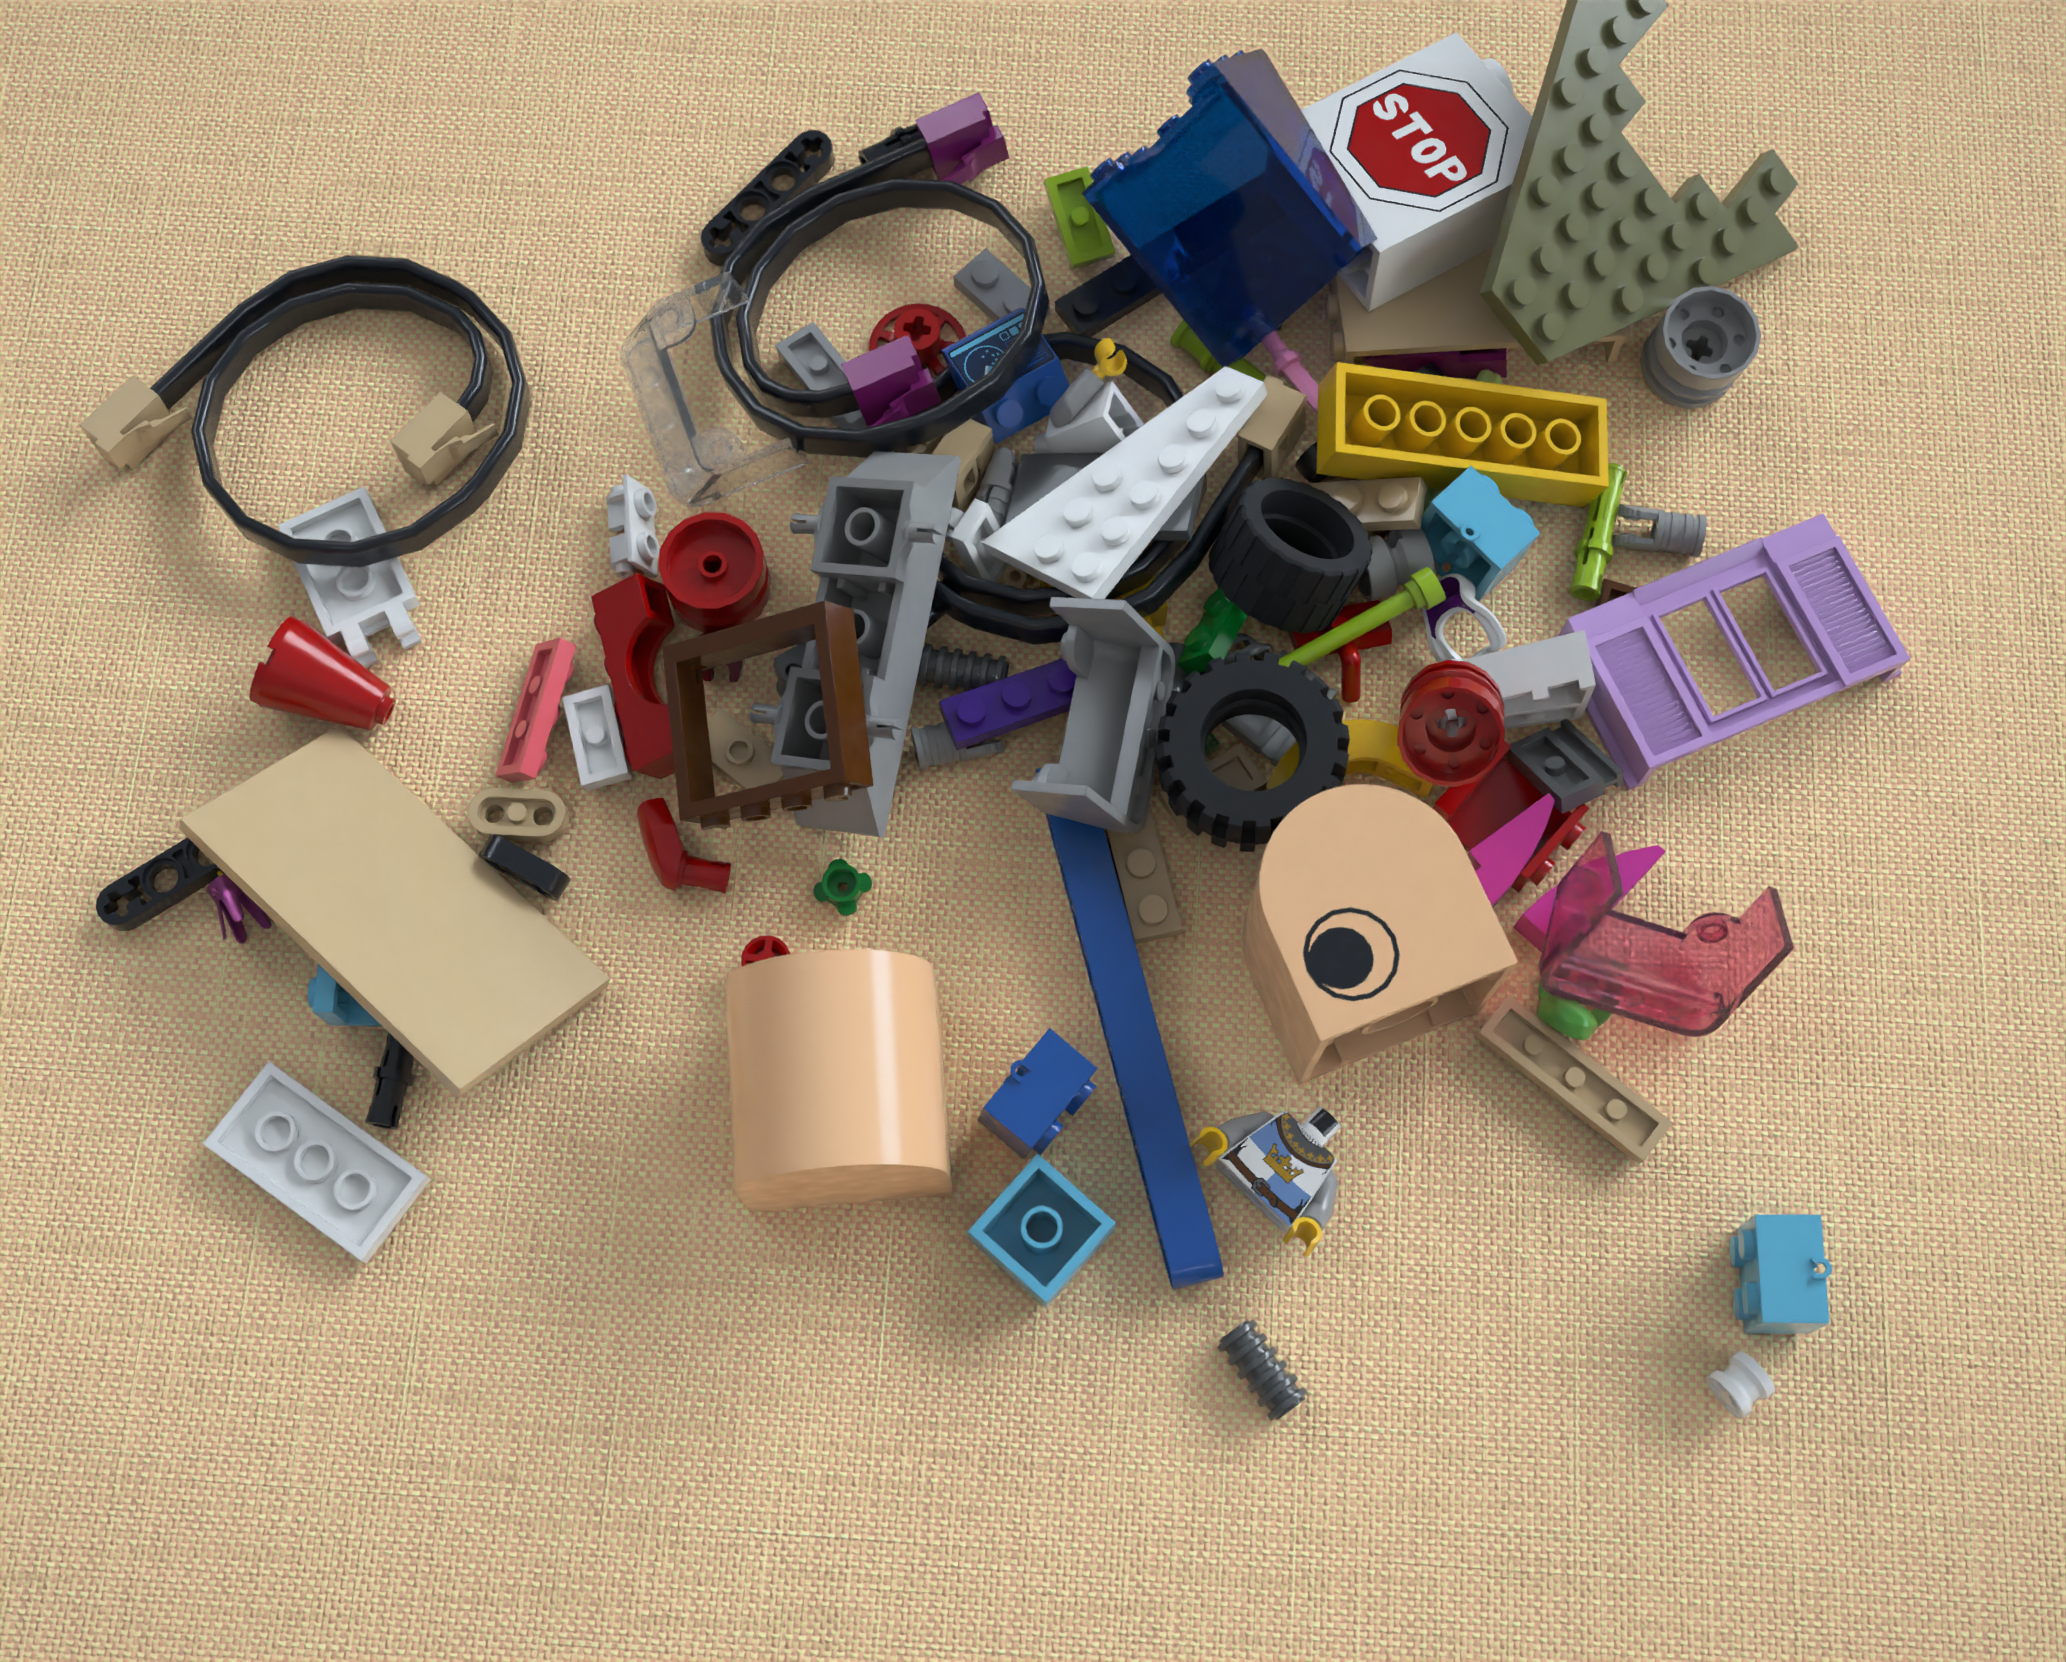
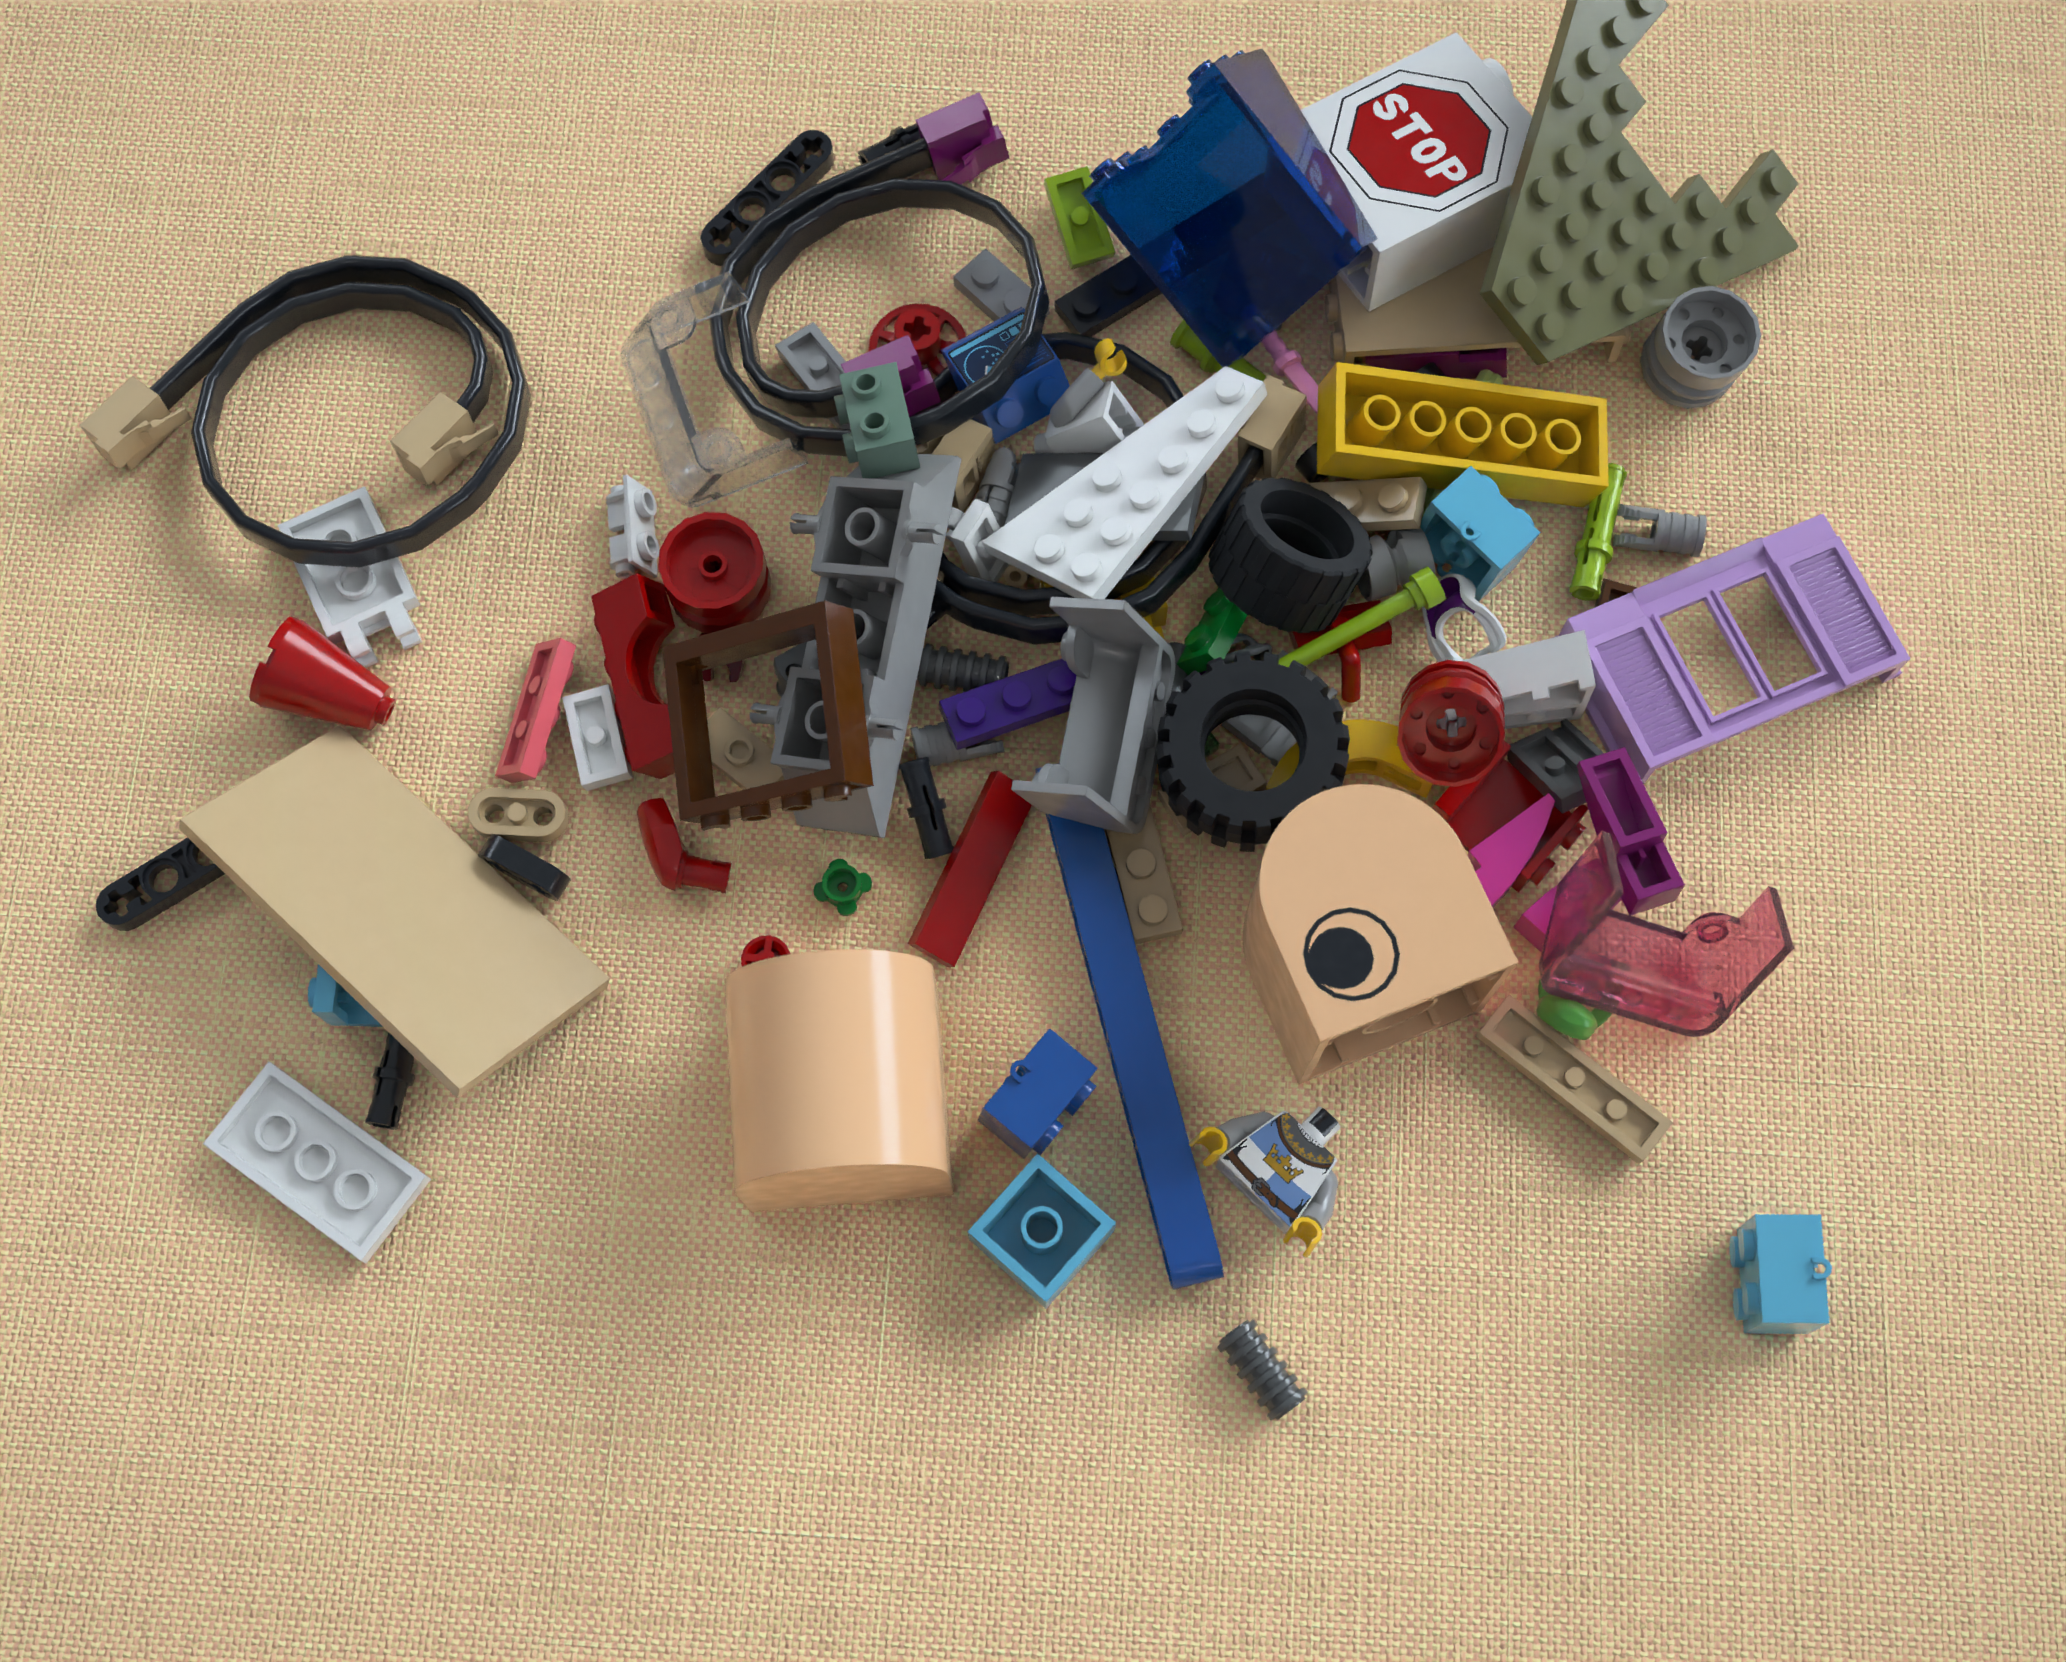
(228, 899): flat silver piece -> none
(878, 421): none -> sand green brick
(926, 808): none -> black pin
(970, 871): none -> red tile
(1625, 810): none -> magenta slope
(1740, 1384): white wheel -> none

